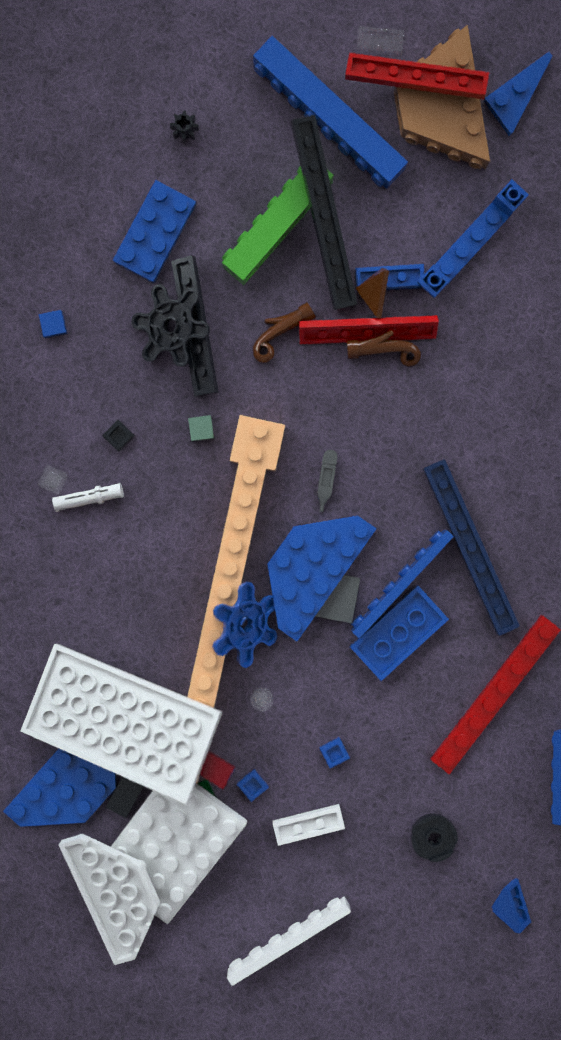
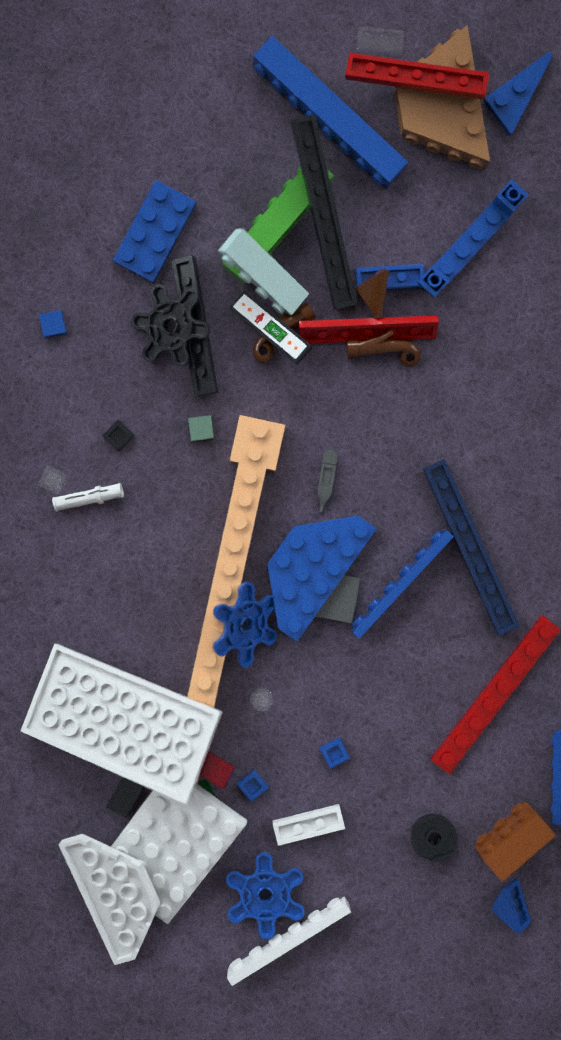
(62, 792): blue plate -> none
(189, 130): black gear -> none
(260, 909): none -> blue plate
(262, 271): none -> light aqua brick
(270, 327): none -> tile
(399, 632): blue plate -> none
(513, 840): none -> dark orange brick

